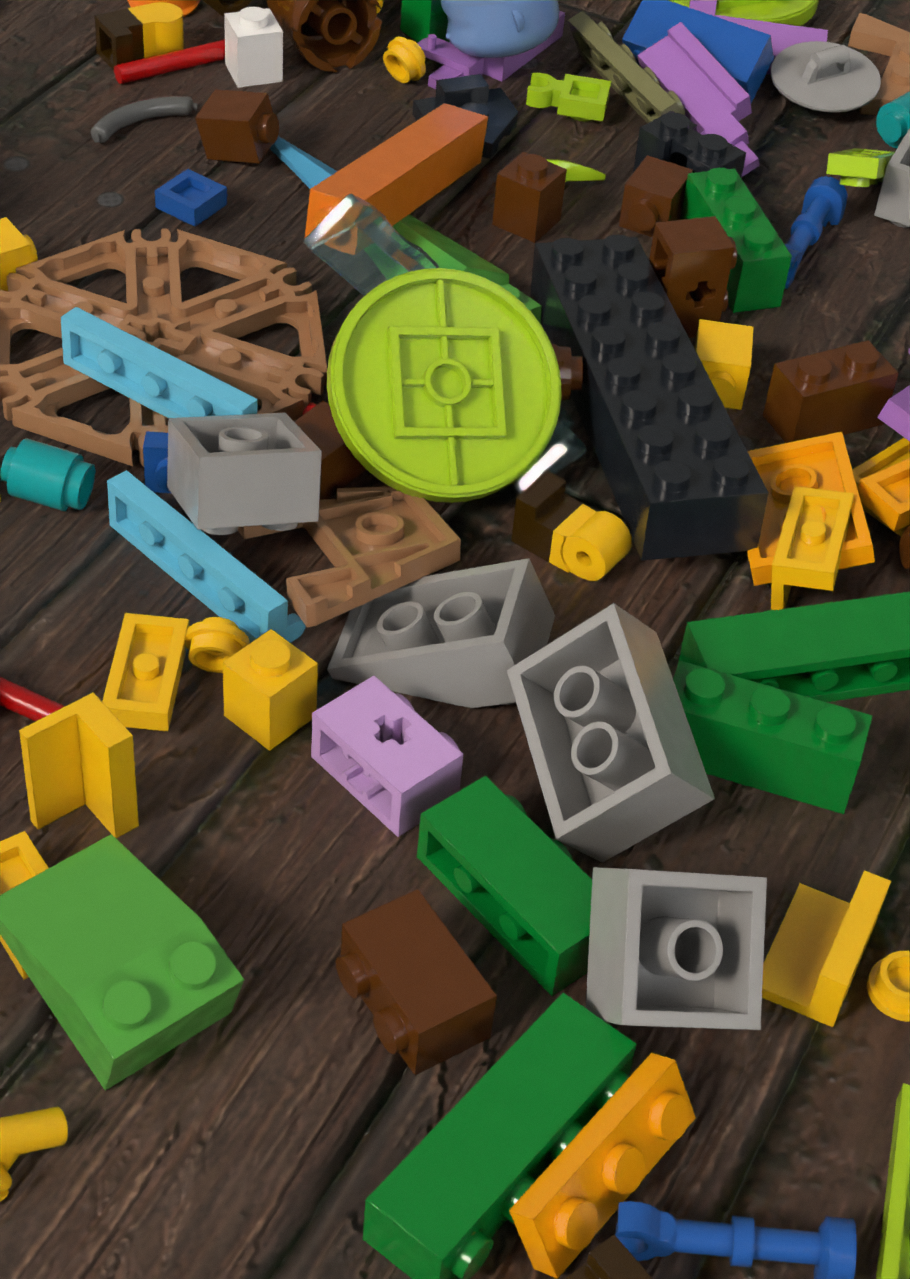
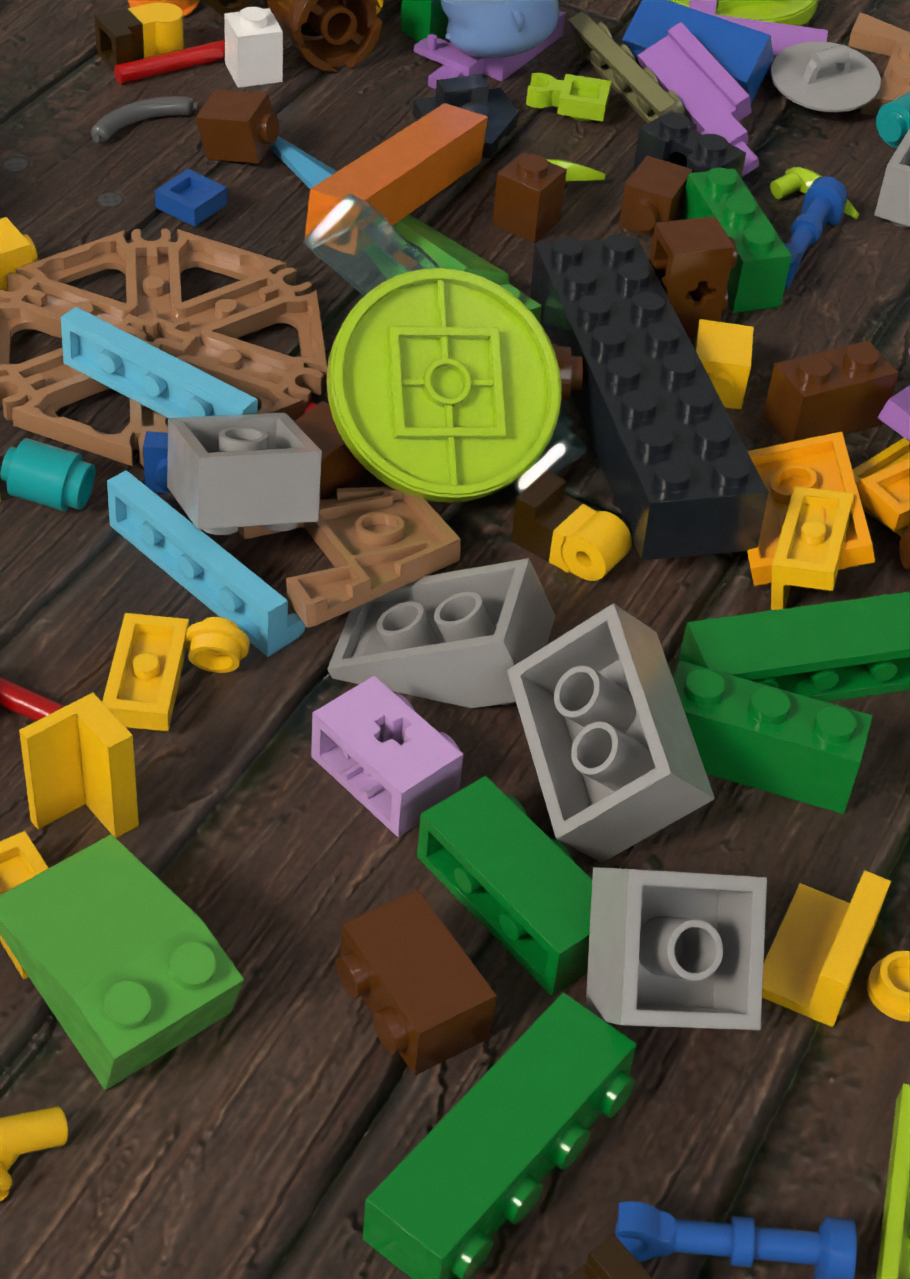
(270, 689): yellow brick -> none
(404, 60): yellow plate -> none
(602, 1165): light orange plate -> none
(801, 179): none -> lime bar
(859, 166): lime plate -> none

